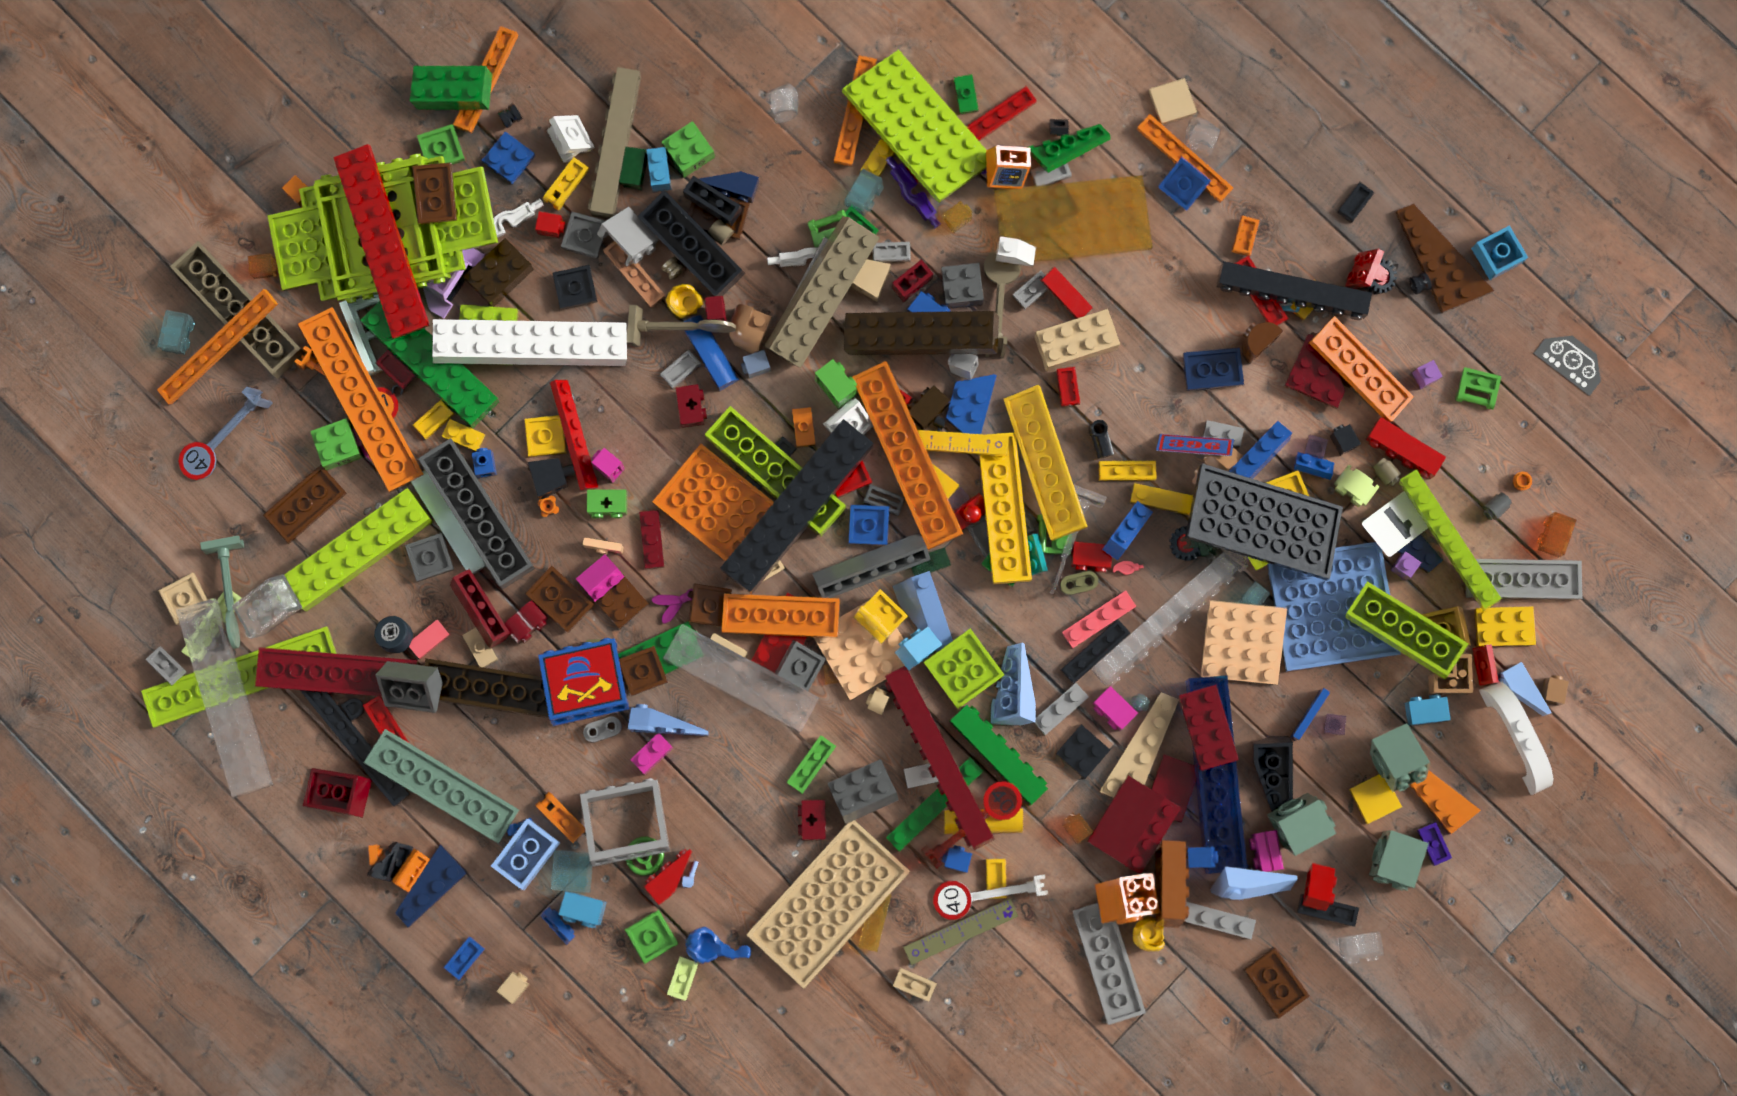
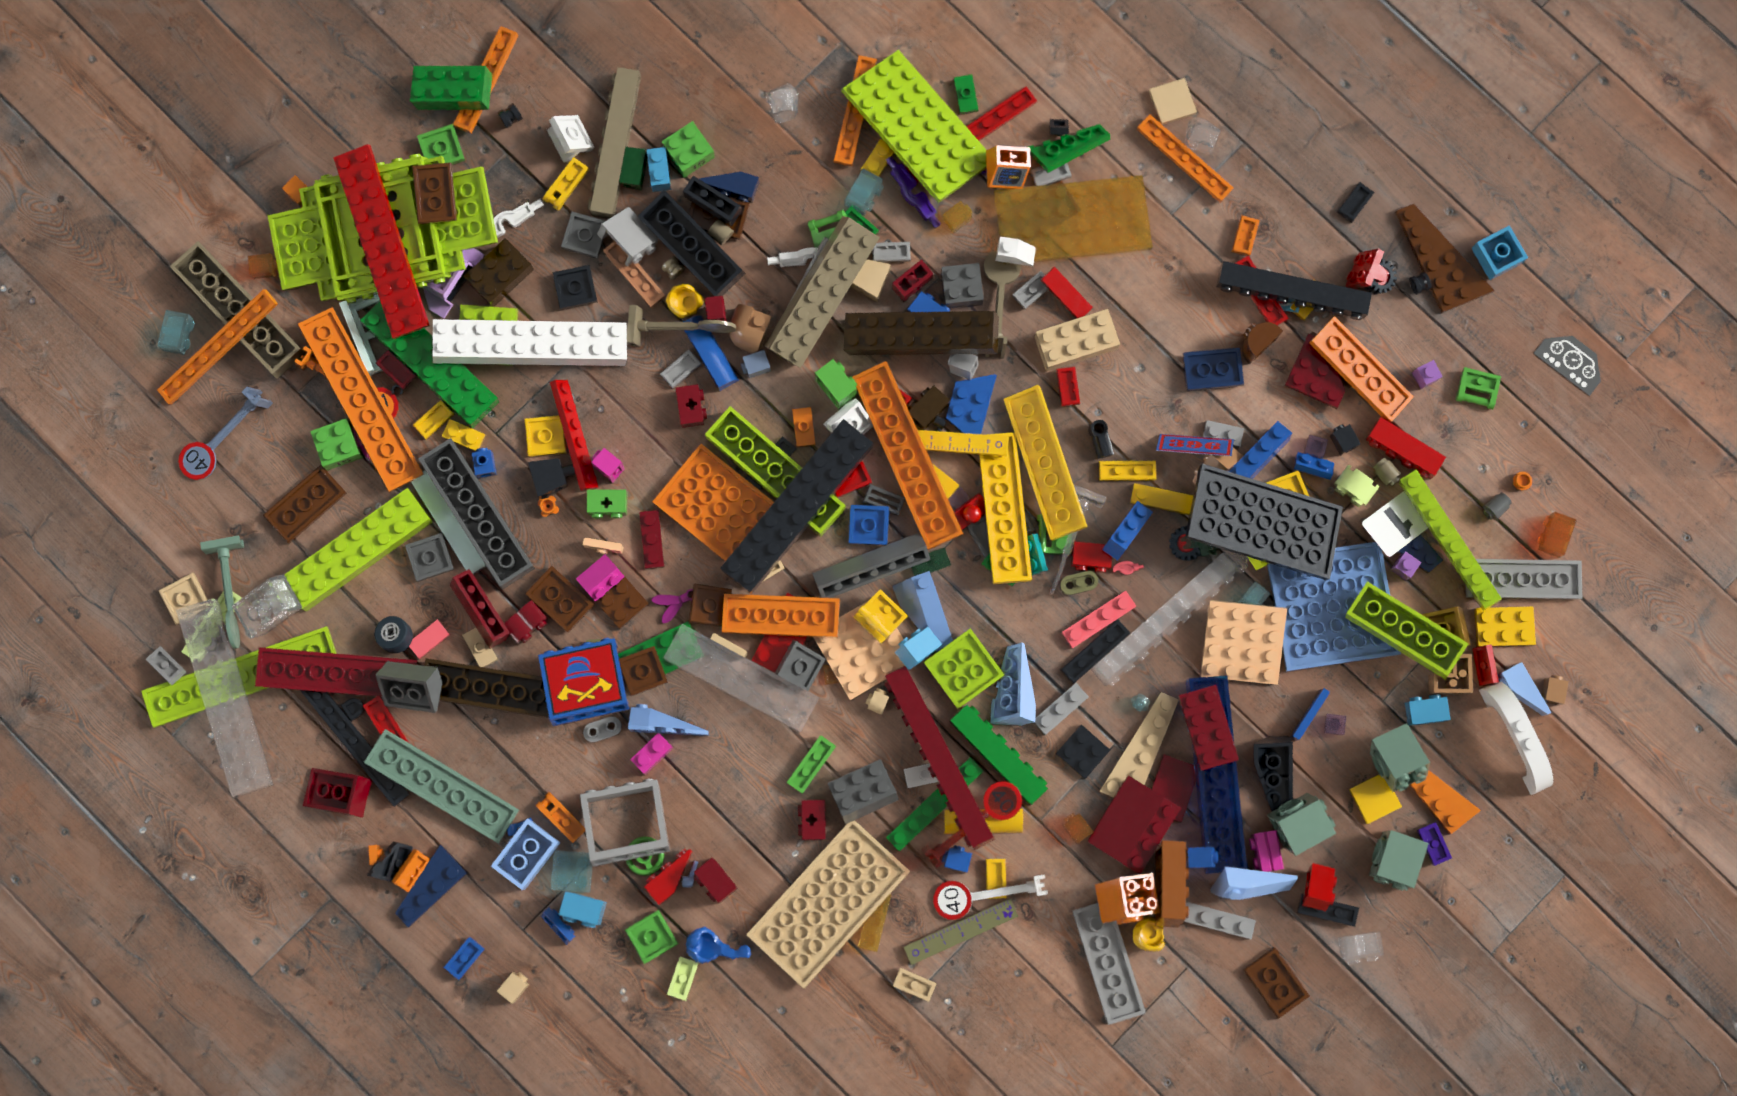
(508, 157): blue plate -> none
(549, 224): red brick -> none
(715, 880): none -> dark red brick
(1114, 709): dark pink brick -> none
(1184, 183): blue plate -> none

